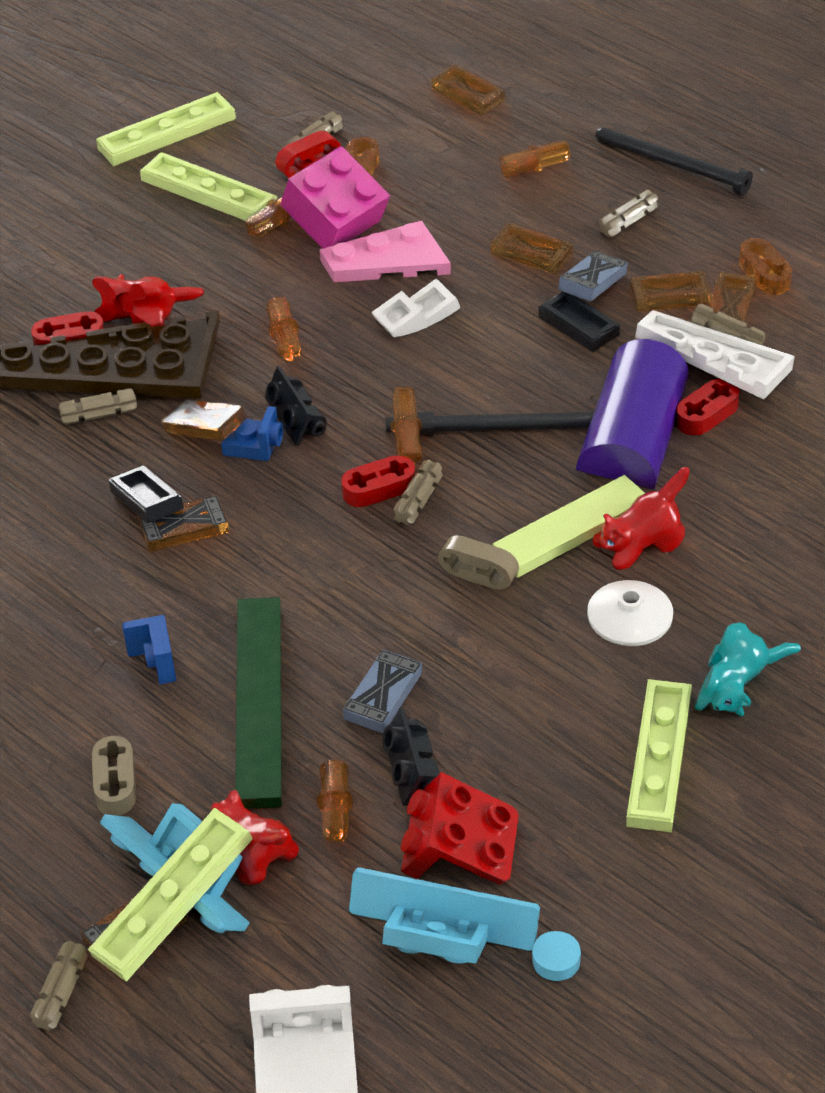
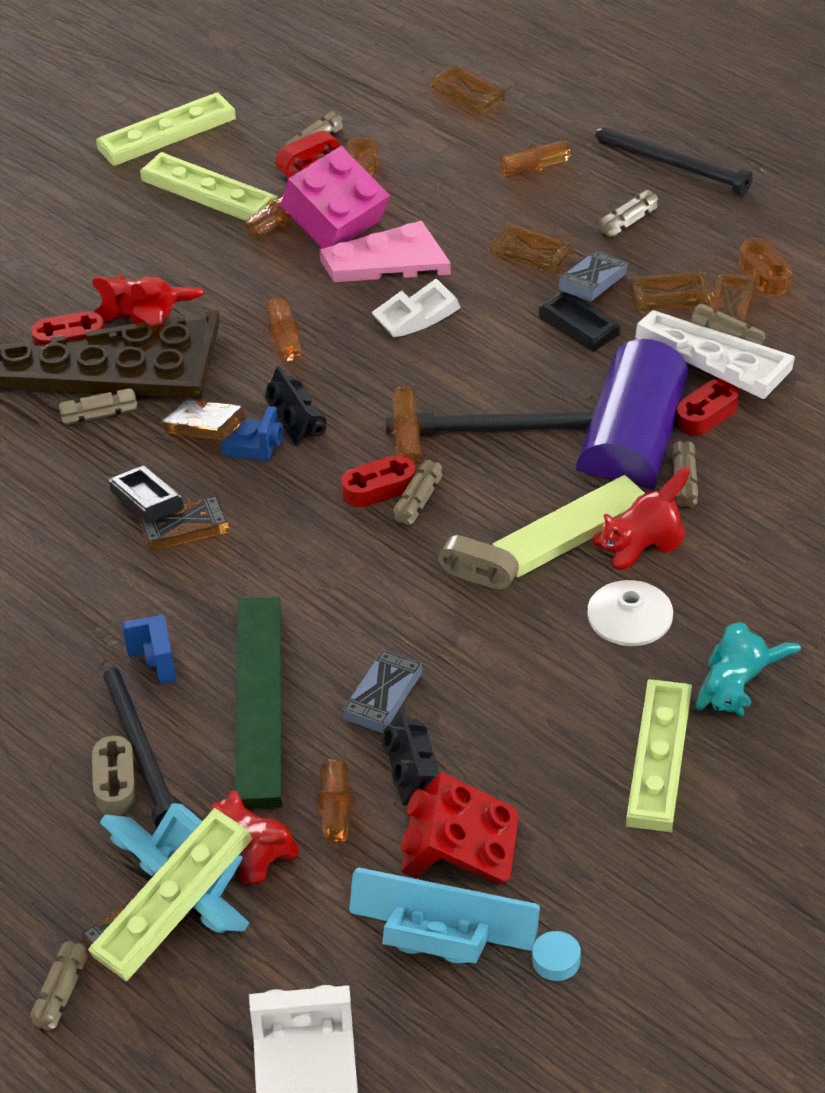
(139, 743): none -> black bar
(683, 456): none -> dark tan axle

